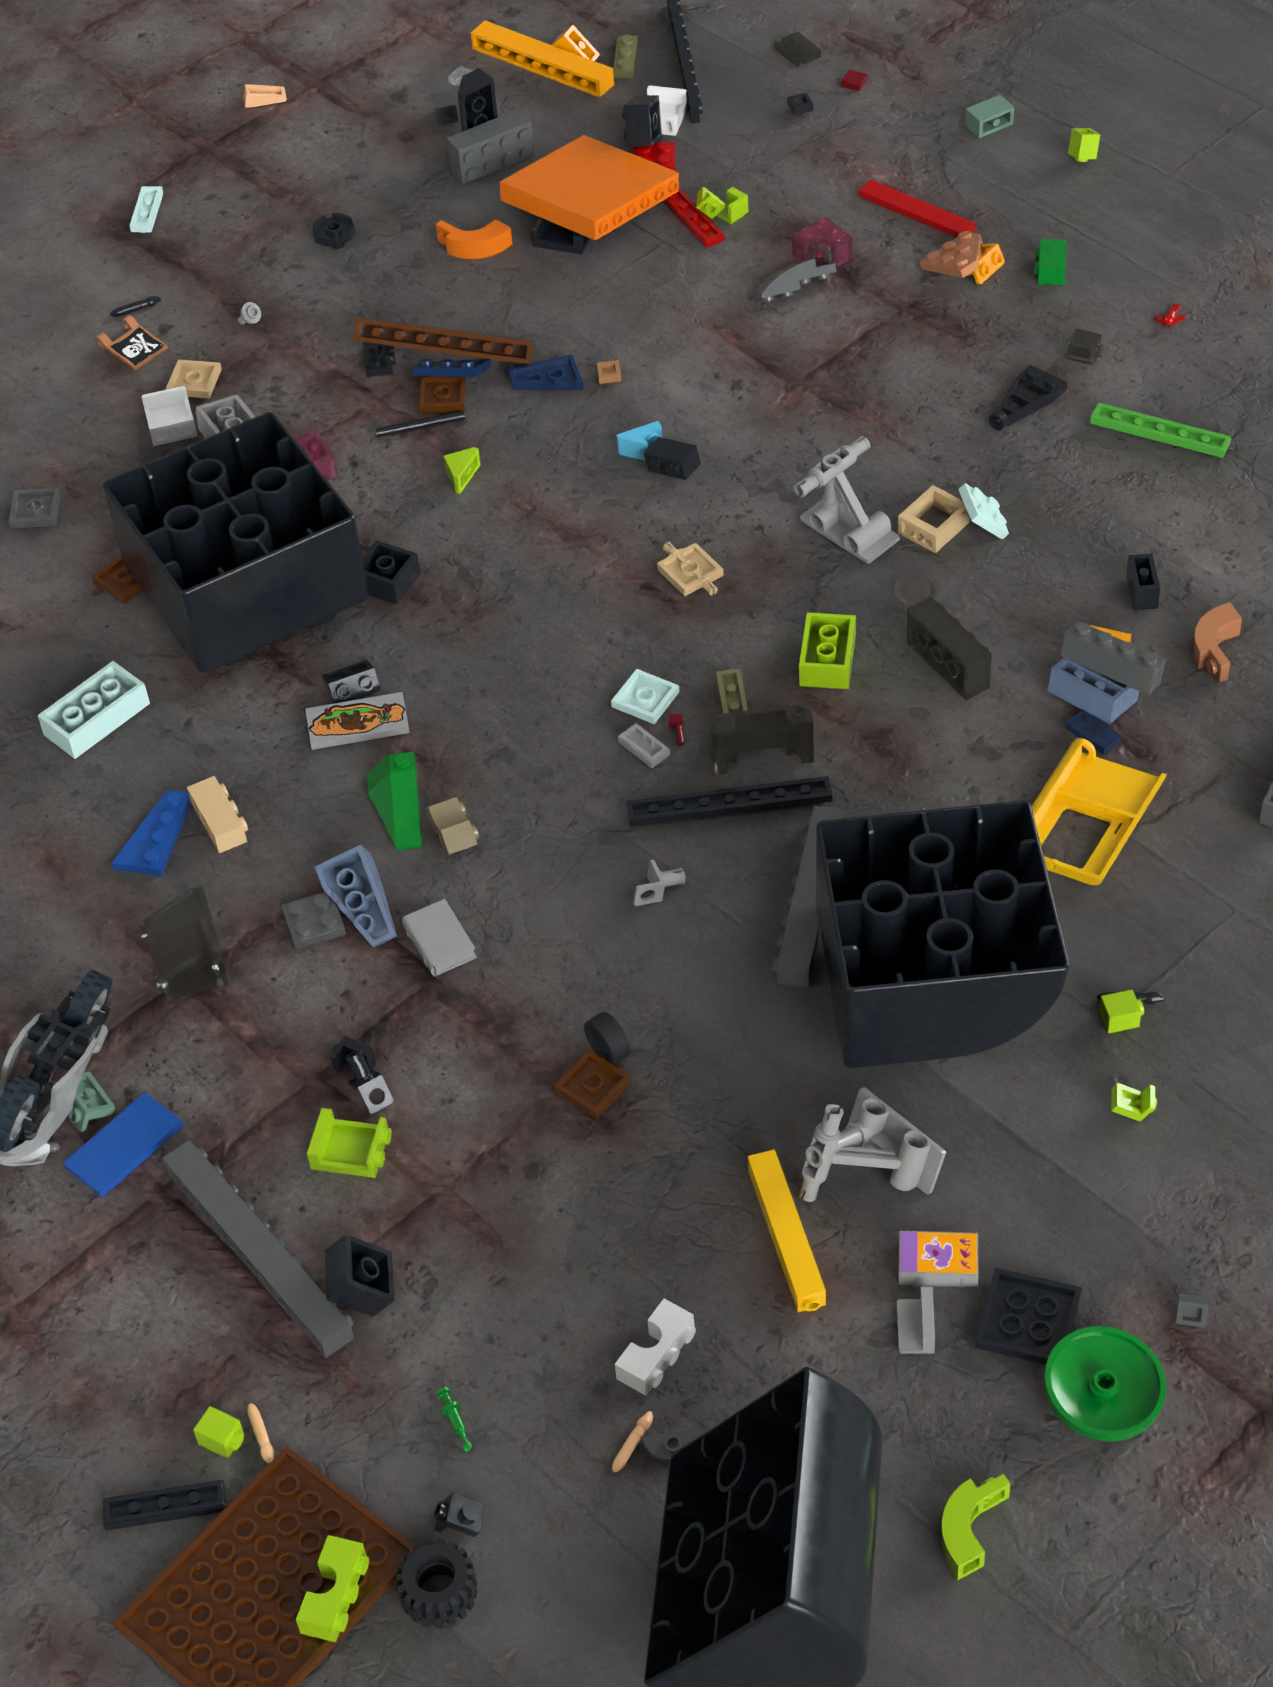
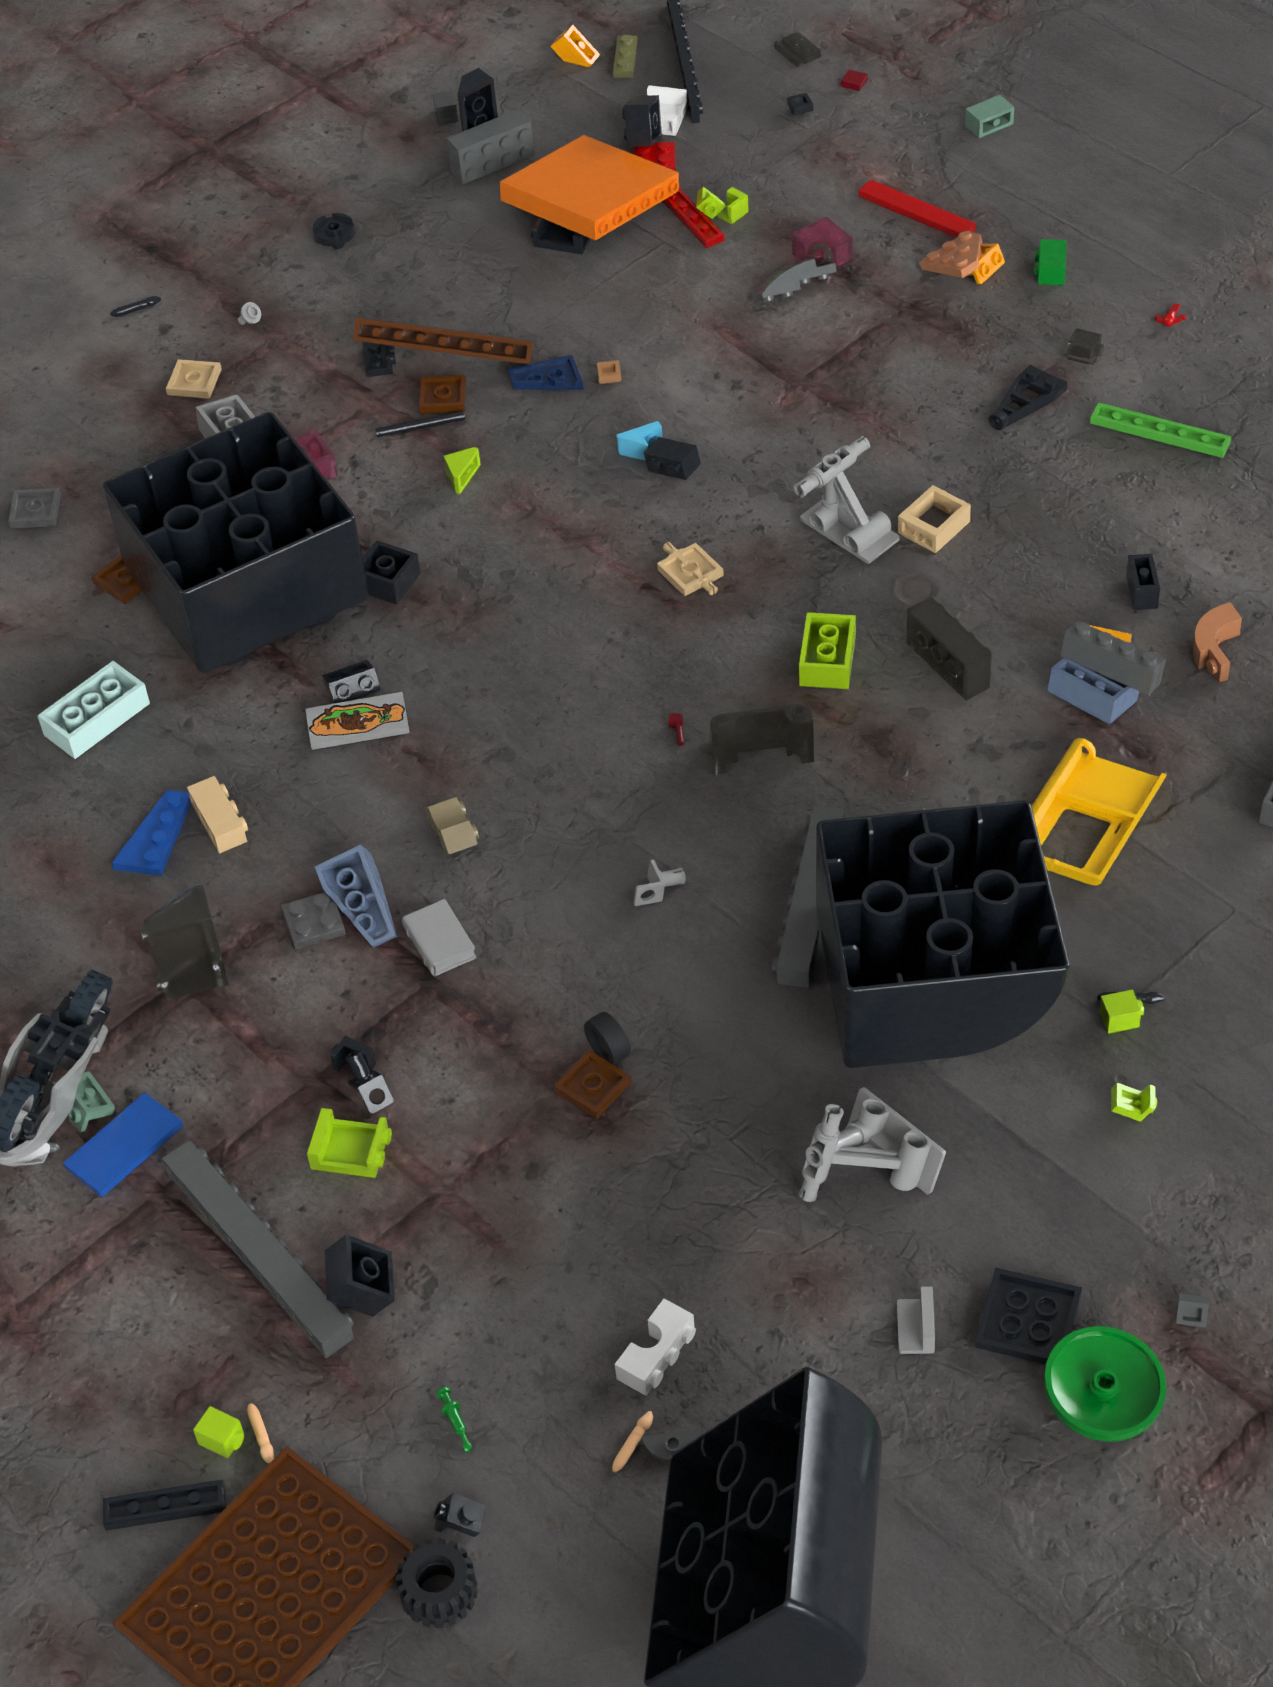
(133, 347): flag -> none
(146, 209): light aqua plate -> none
(169, 415): white panel -> none
(262, 95): light nougat slope -> none
(326, 1613): lime arch -> none
(396, 798): green wedge -> none
(451, 368): dark blue wing -> none
(455, 77): clear plate -> none
(476, 243): orange arch -> none
(542, 58): light orange brick -> none
(644, 745): light grey plate -> none
(645, 696): light aqua plate -> none
(729, 801): black plate -> none
(731, 691): olive plate -> none
(786, 1231): yellow brick -> none
(938, 1259): piece -> none
(958, 1542): lime arch -> none
(984, 511): light aqua plate -> none
(1083, 144): lime brick -> none
(1093, 730): dark blue tile -> none

